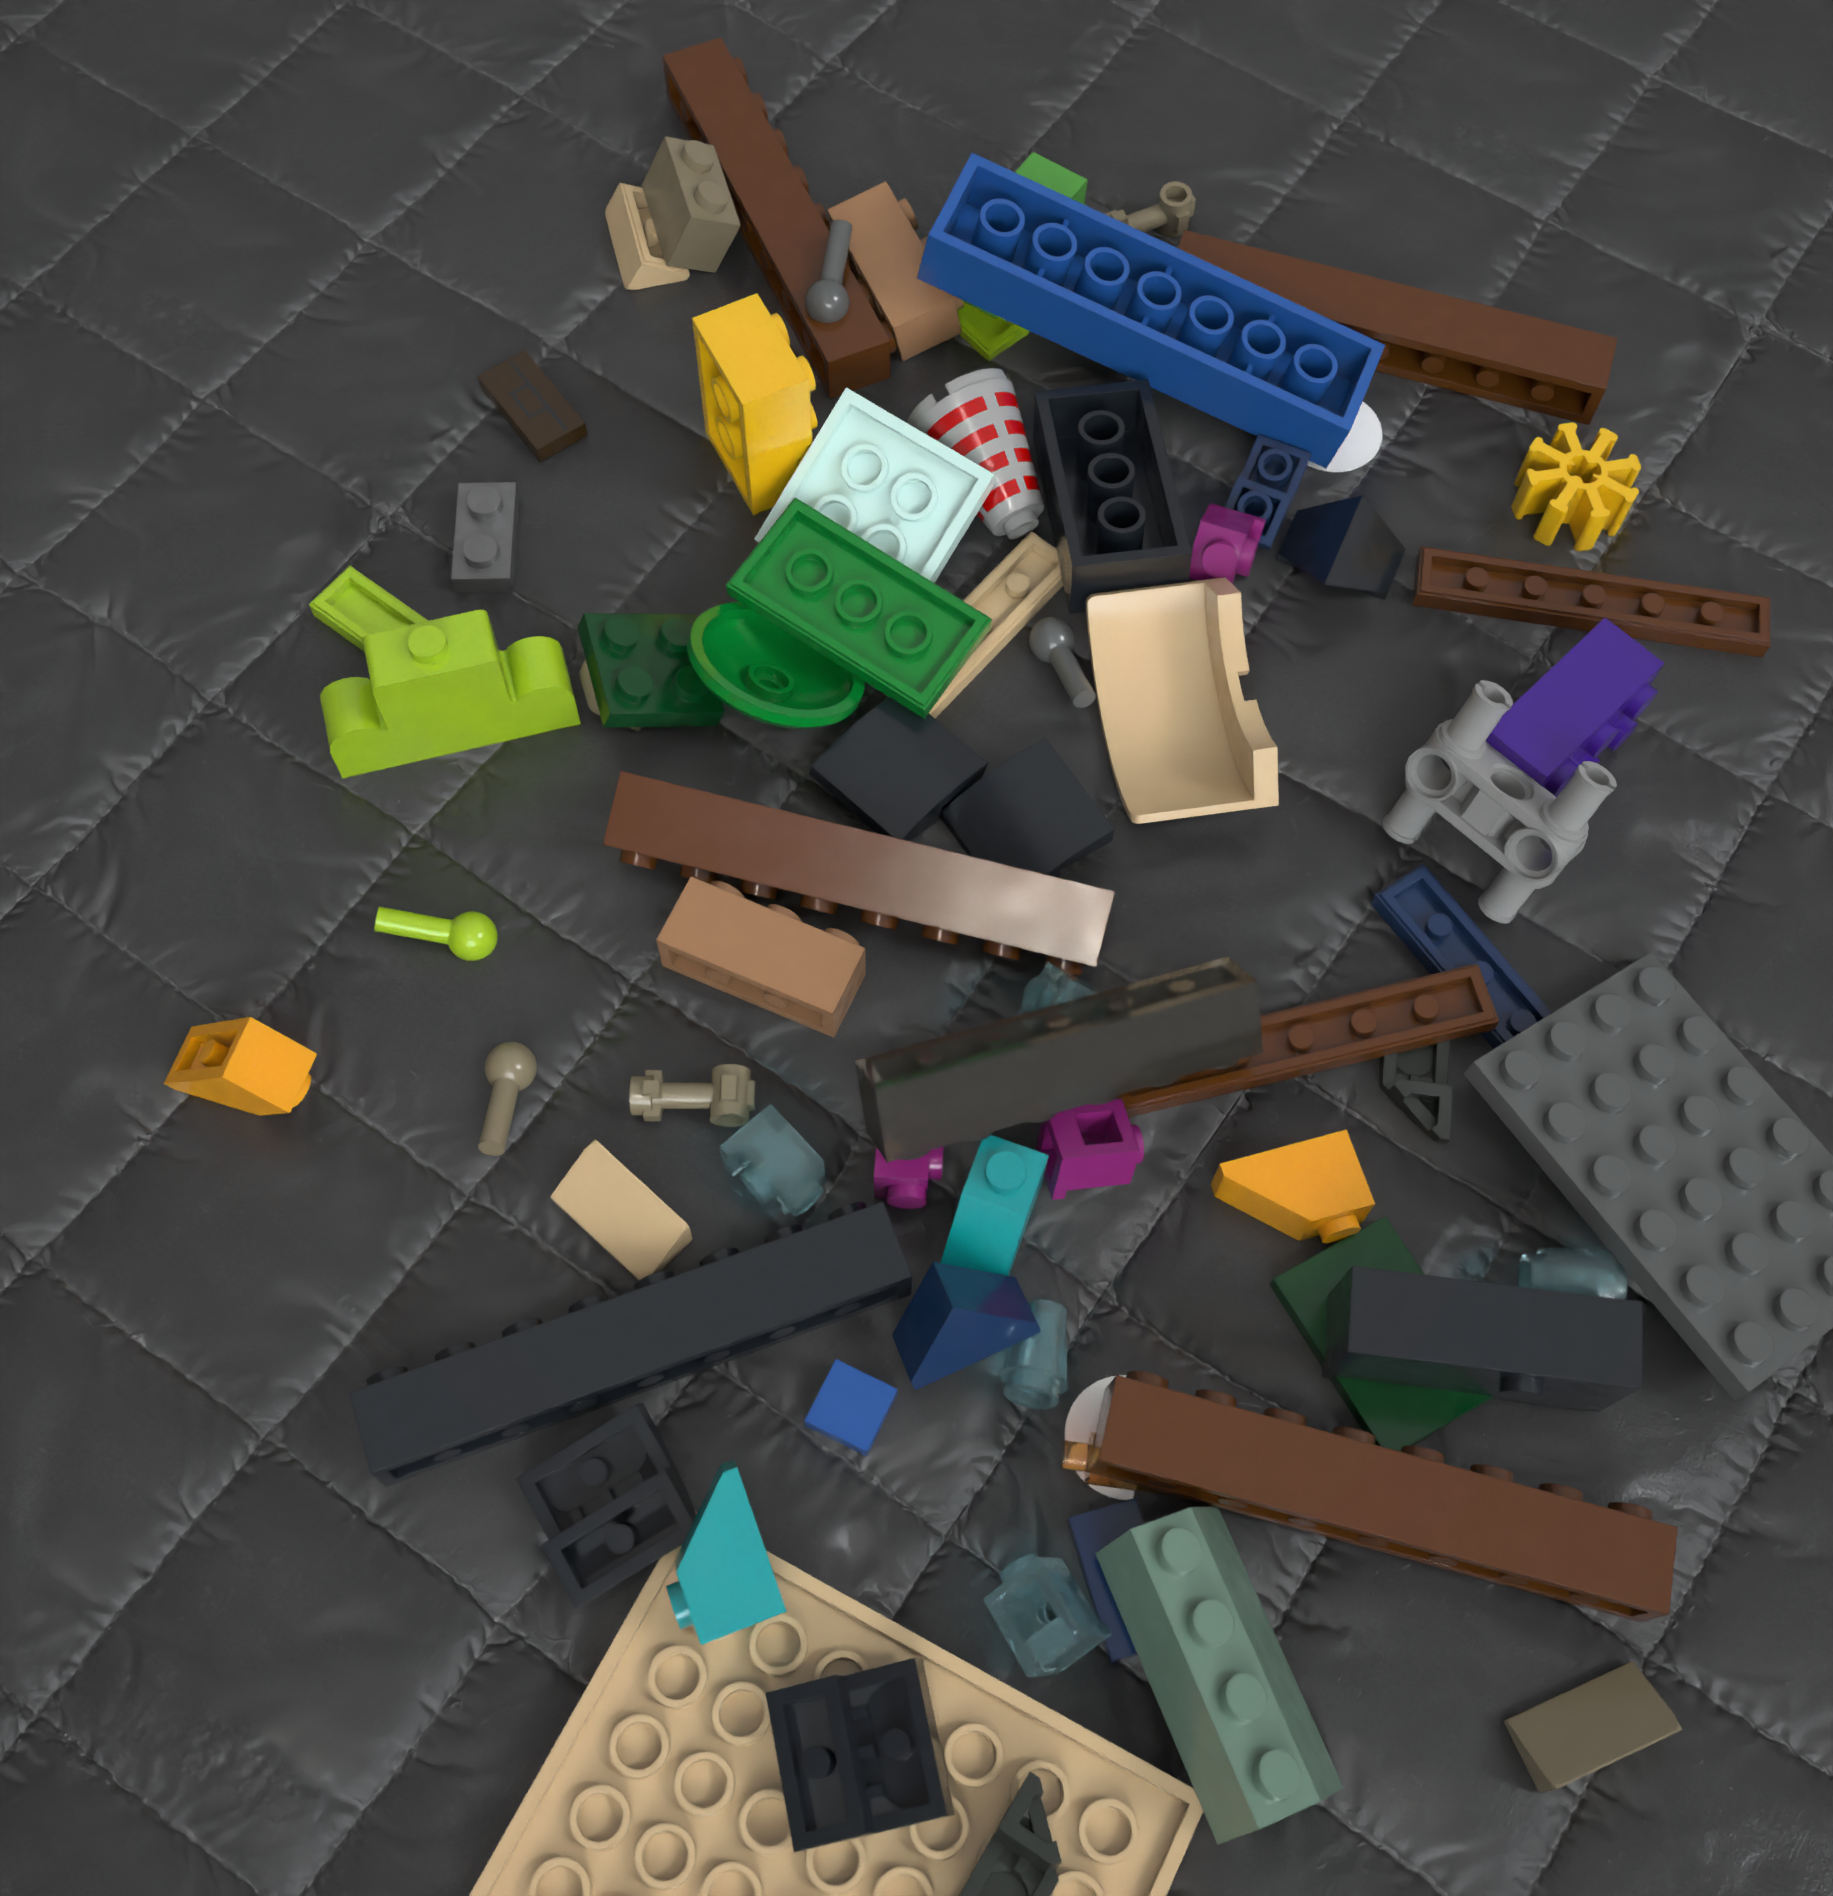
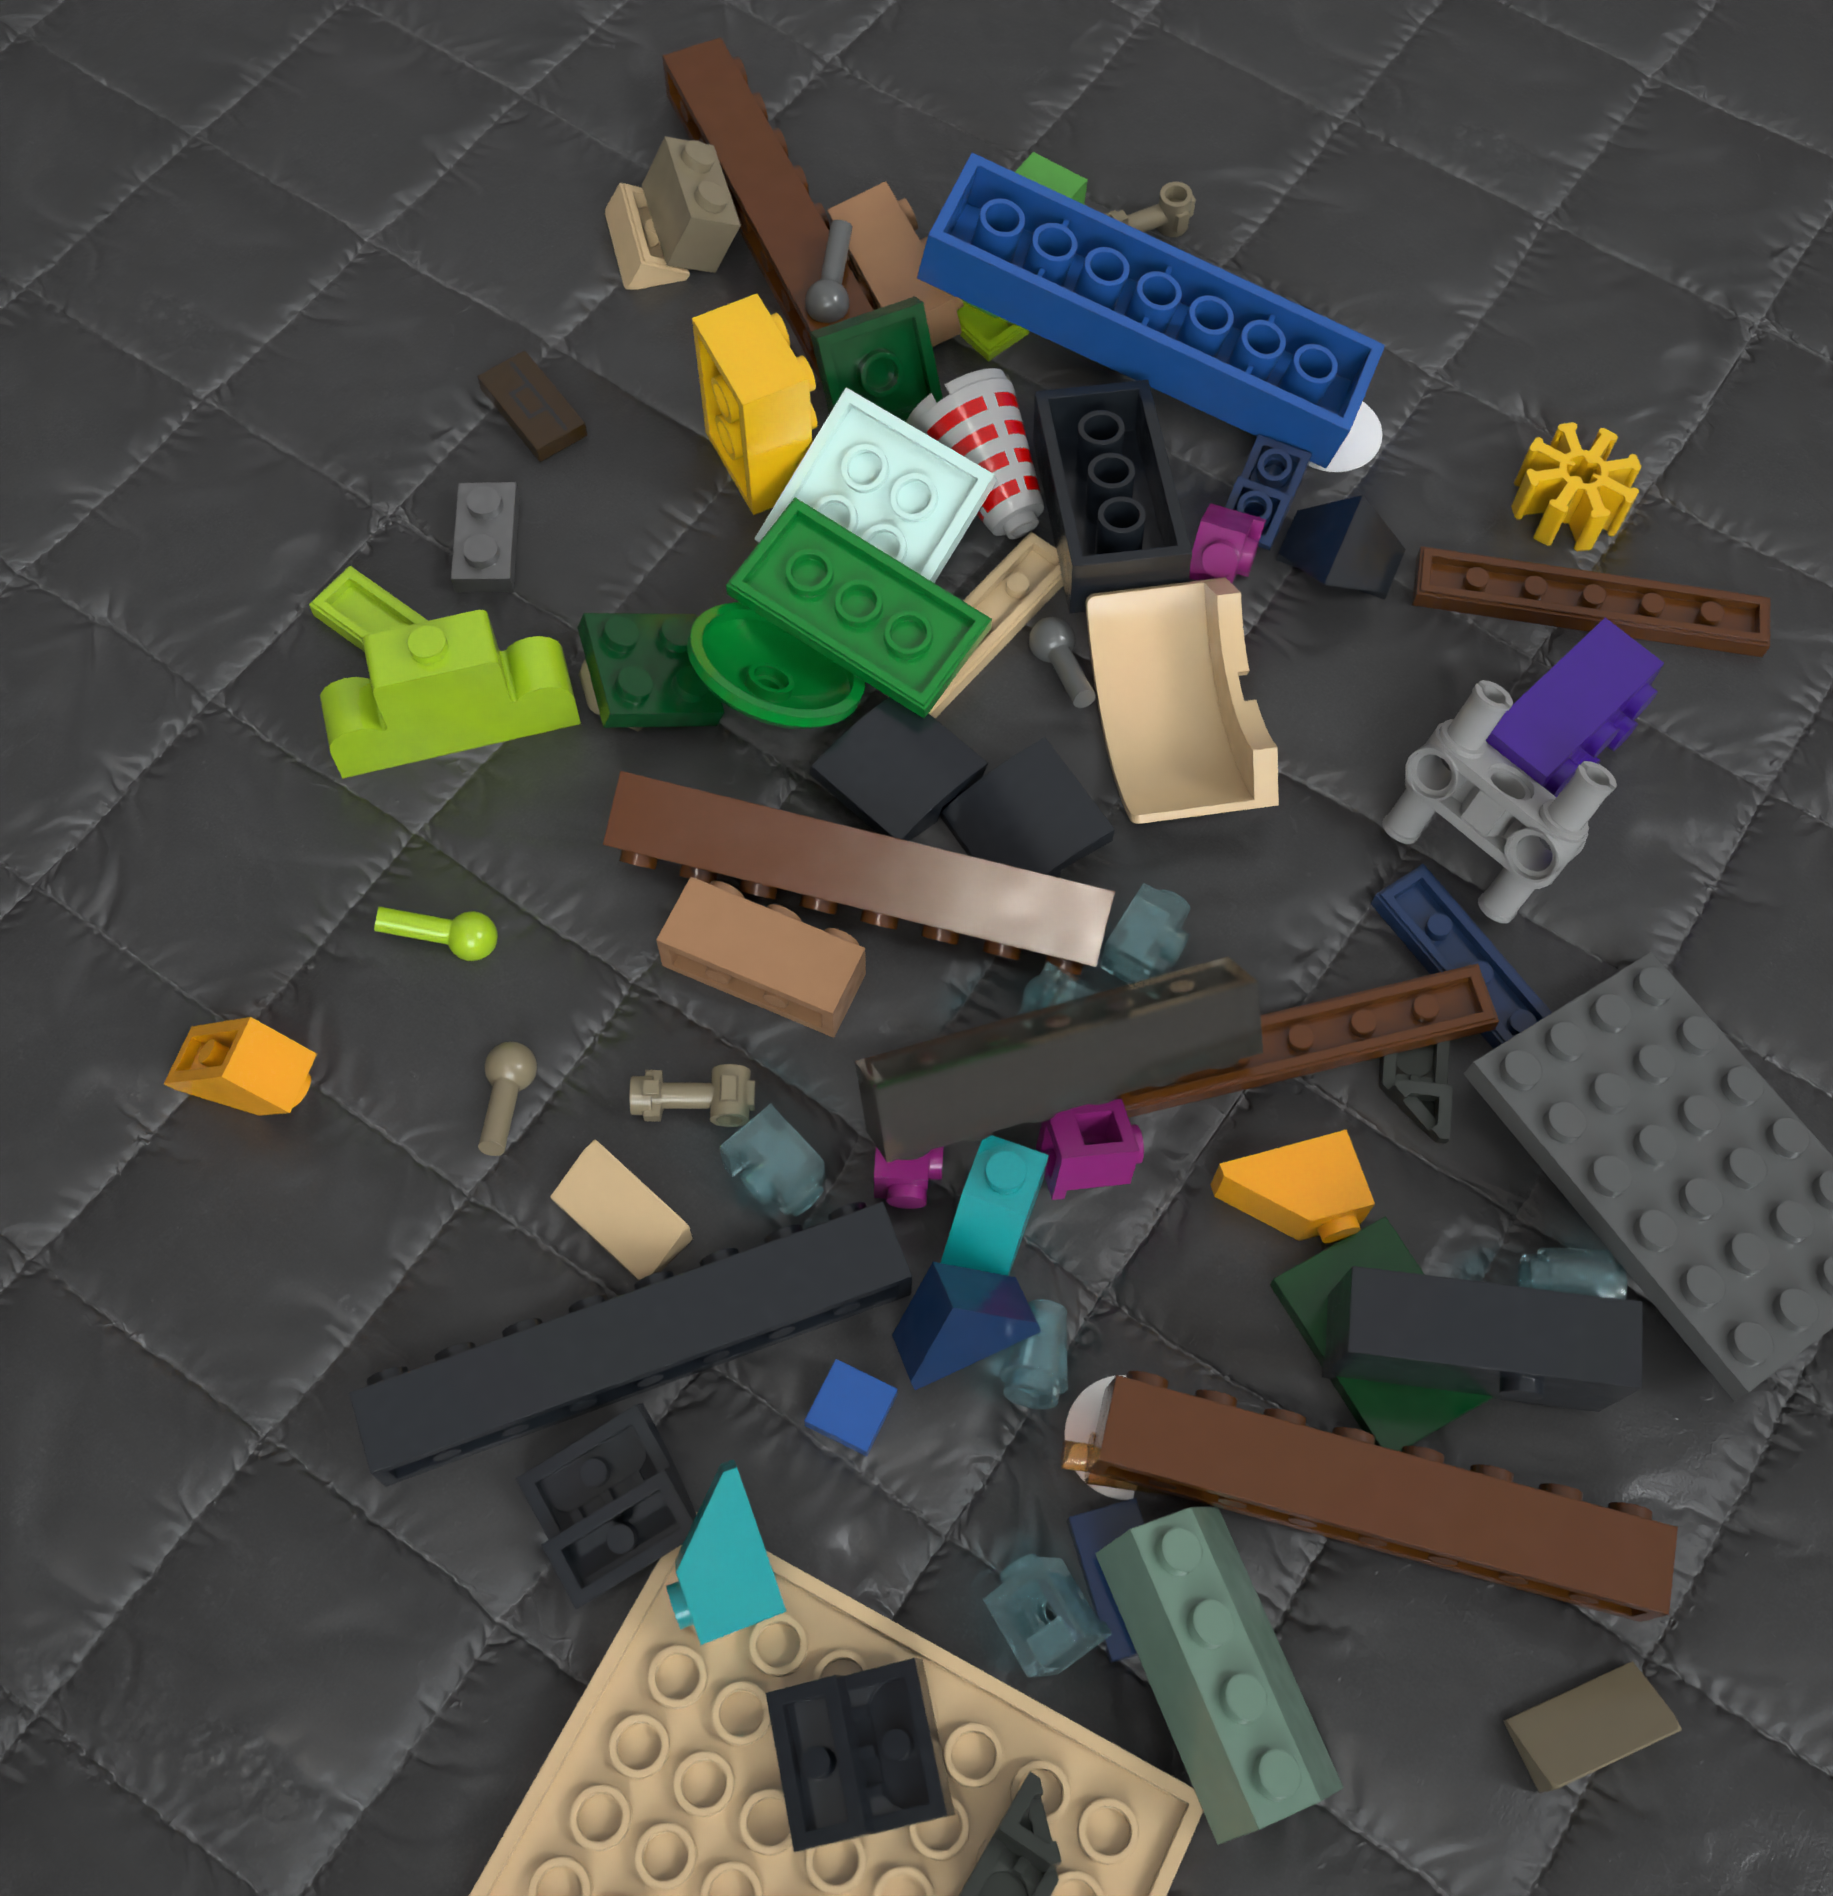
(880, 357): none -> dark green plate
(1147, 936): none -> clear light blue brick
(1437, 335): reddish brown brick -> none

